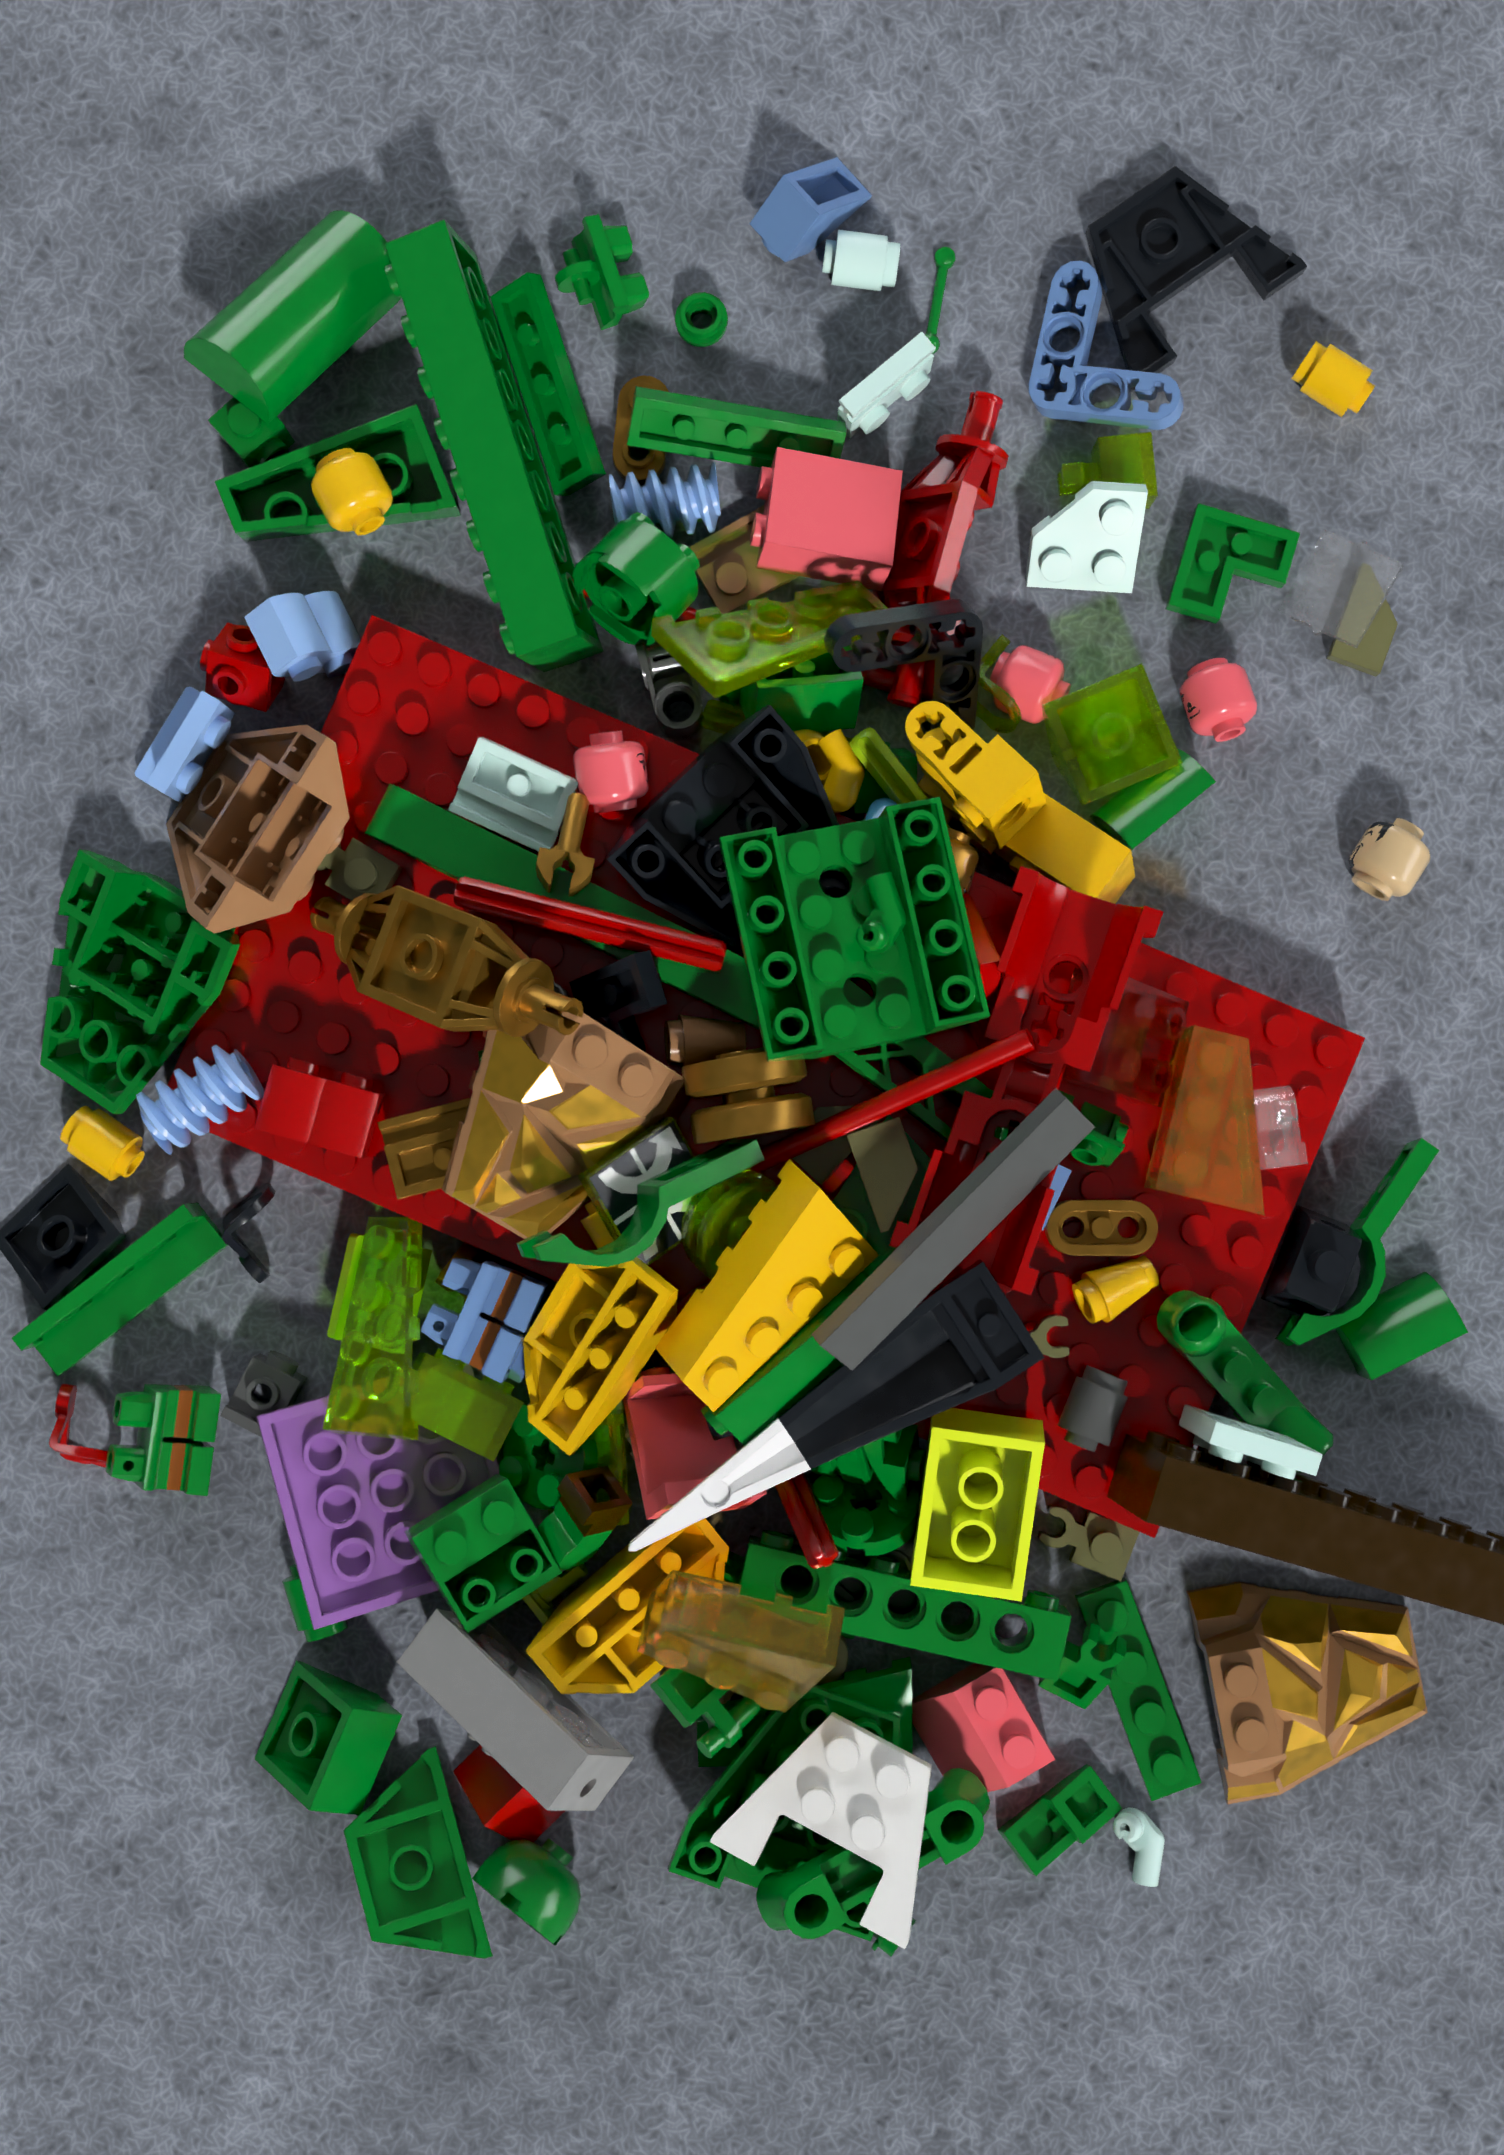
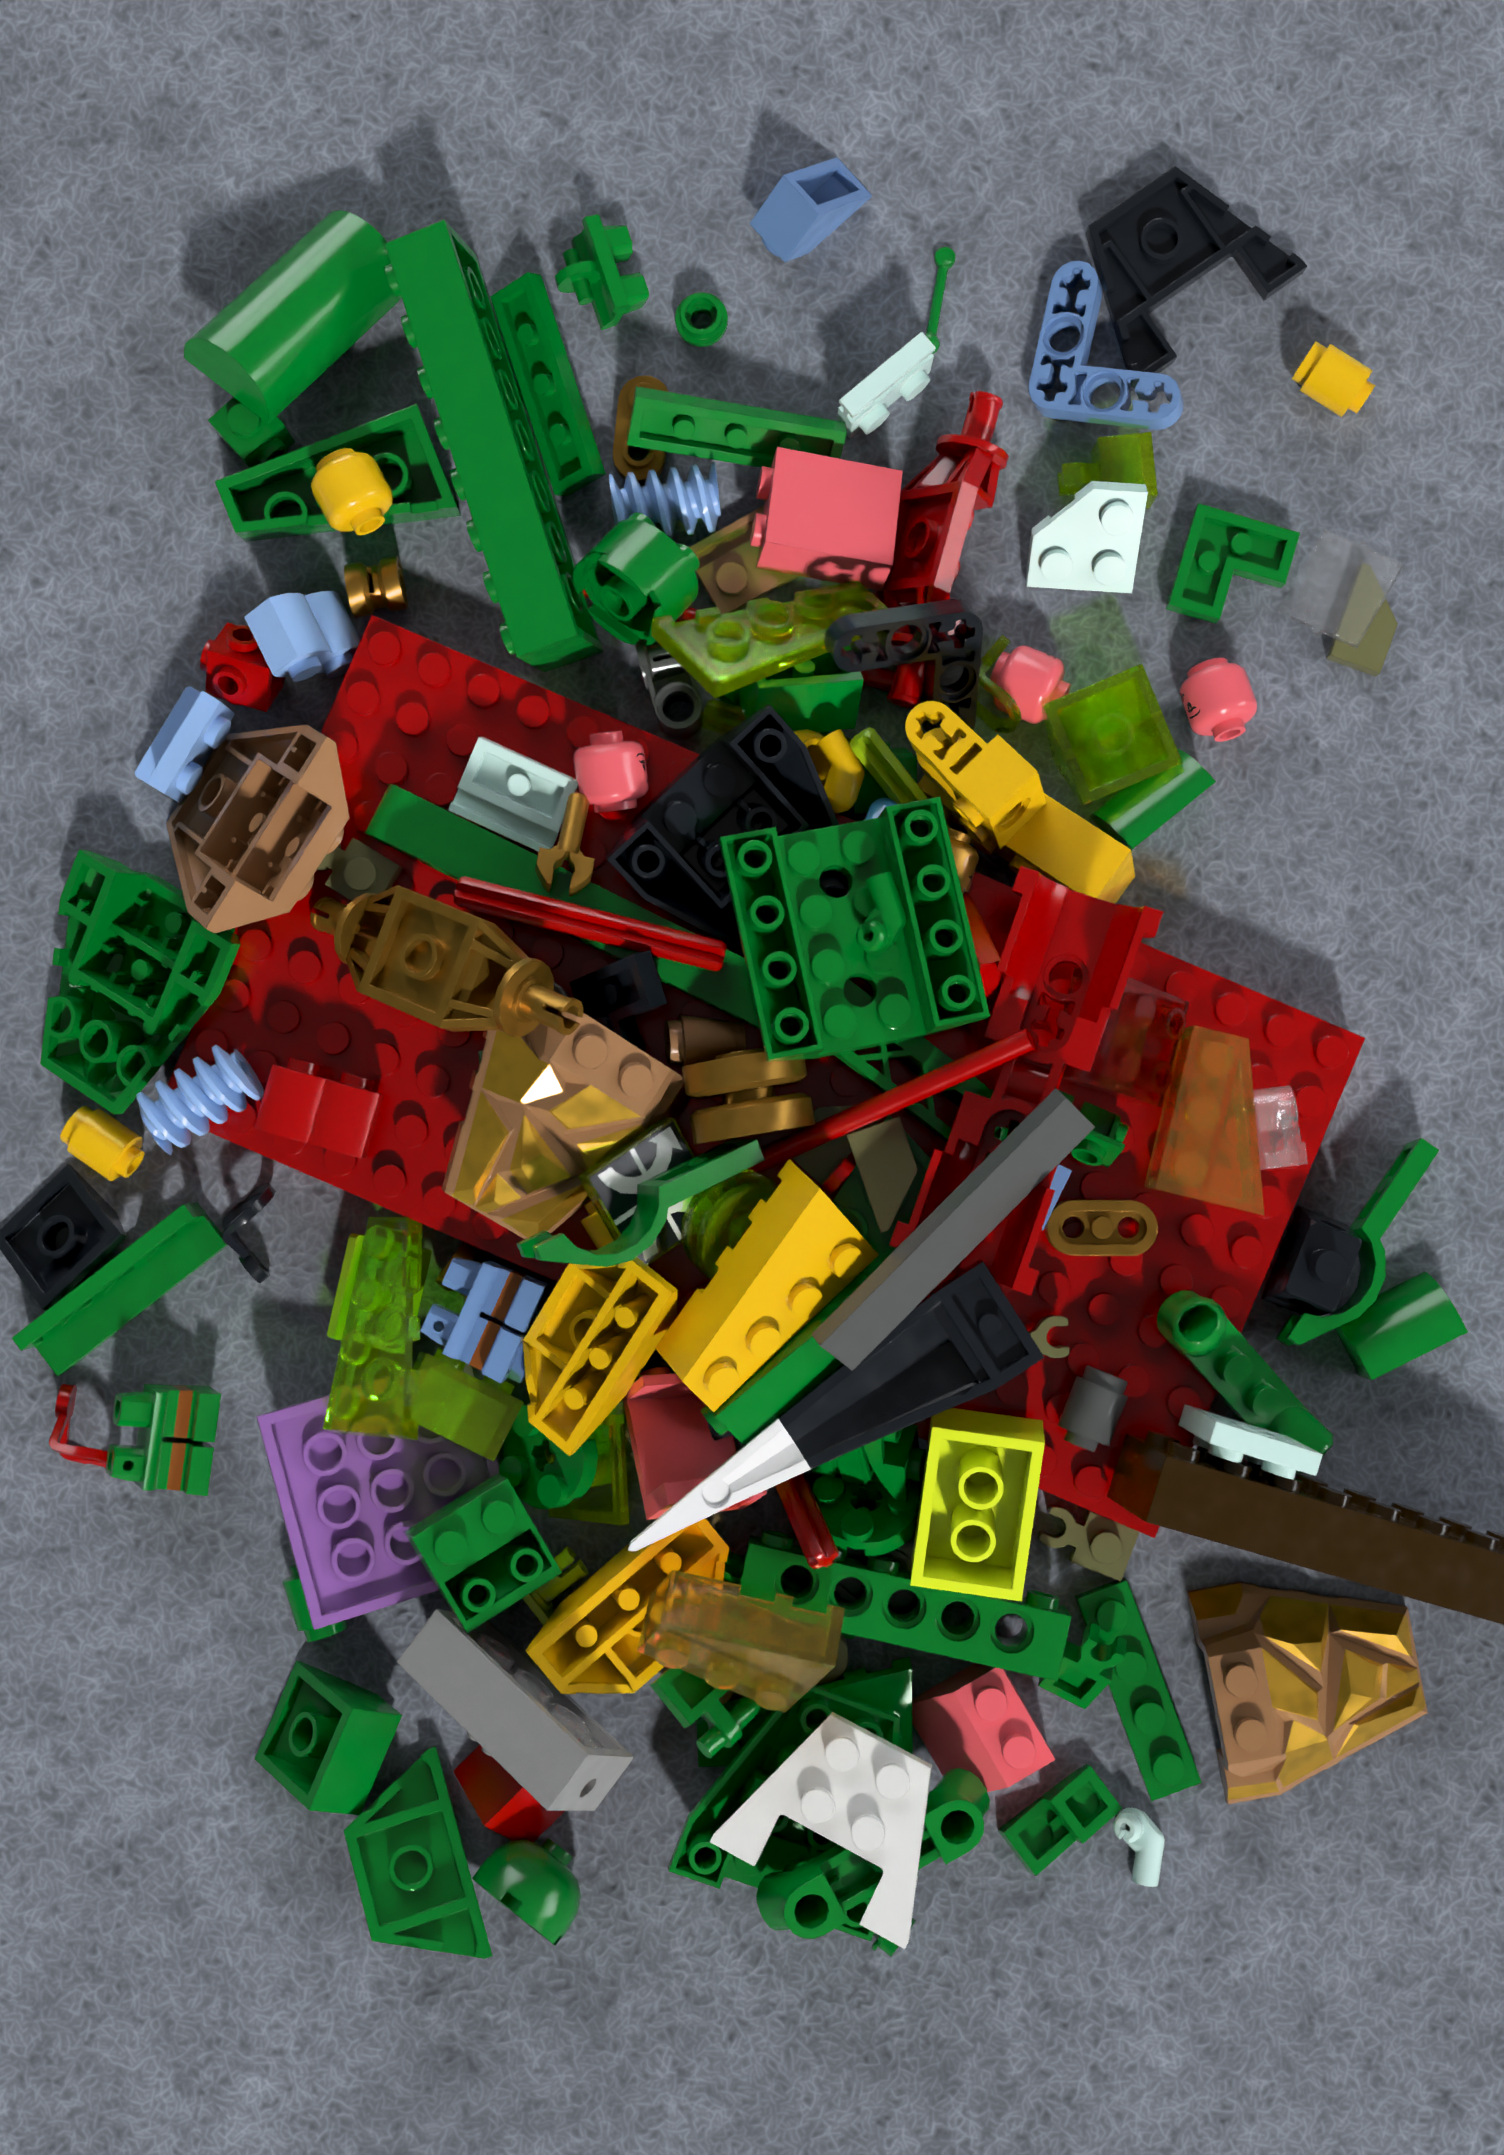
(273, 1370): dark grey brick -> none
(387, 583): none -> pearl gold wheel
(421, 1146): pearl gold plate -> none
(579, 1522): leg -> none
(861, 260): light aqua brick -> none
(1112, 1289): yellow cone -> none
(1389, 859): tan head -> none

